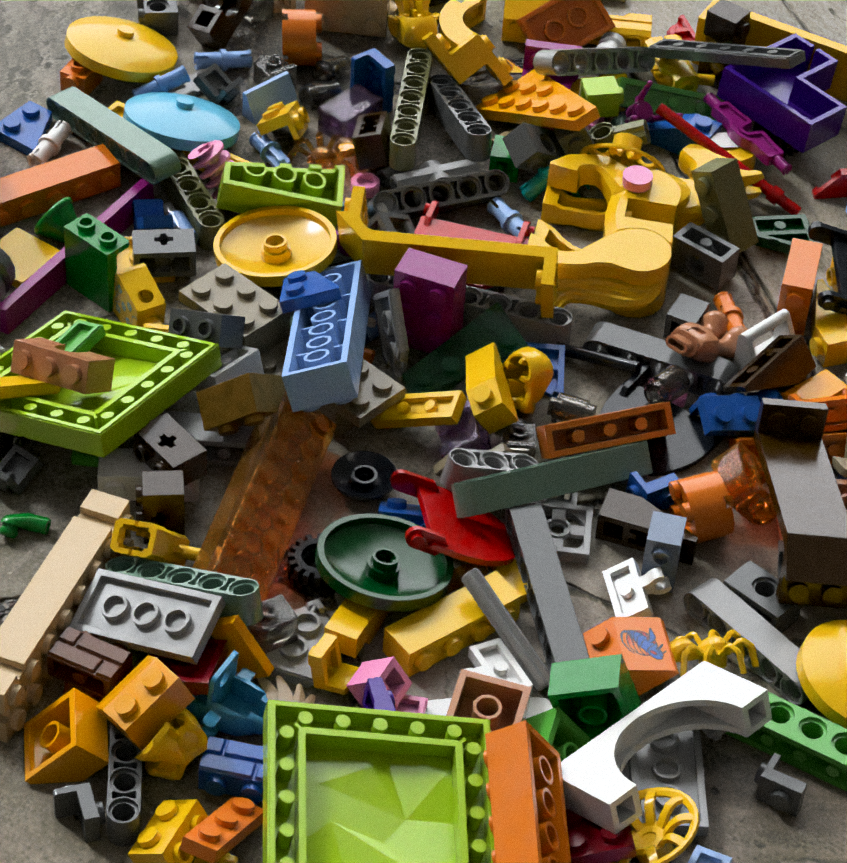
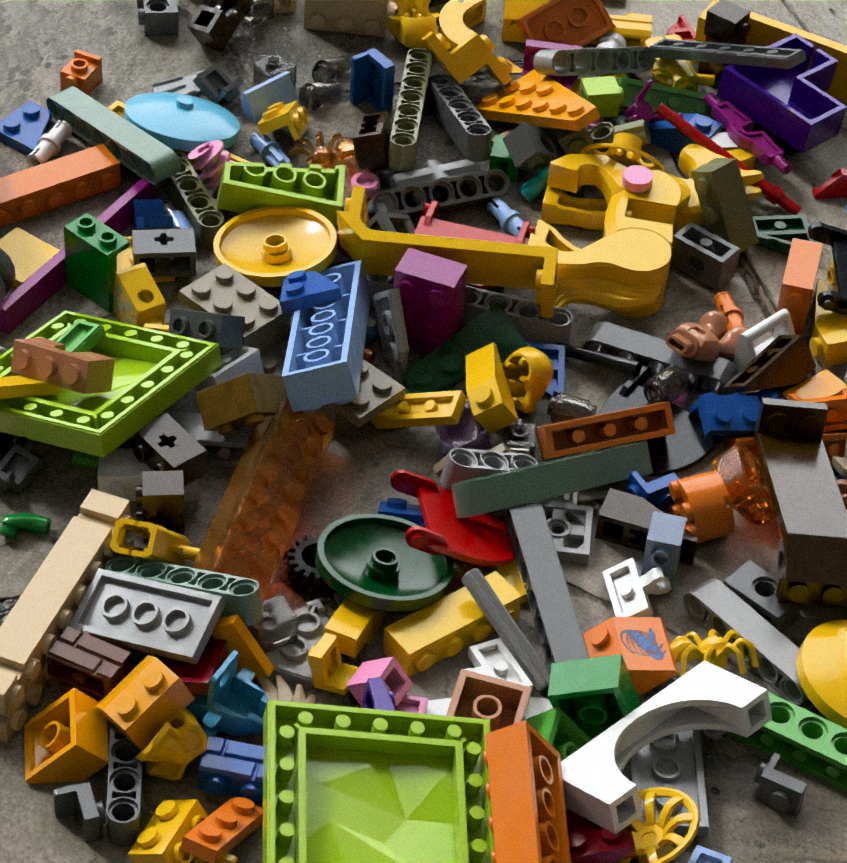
(53, 221): green hat -> none
(120, 48): yellow dish -> none
(165, 82): medium blue pin -> none
(223, 59): light blue pin -> none
(300, 36): orange brick -> none
(342, 111): clear purple brick -> none
(363, 475): black dish -> none
(684, 310): brick -> none

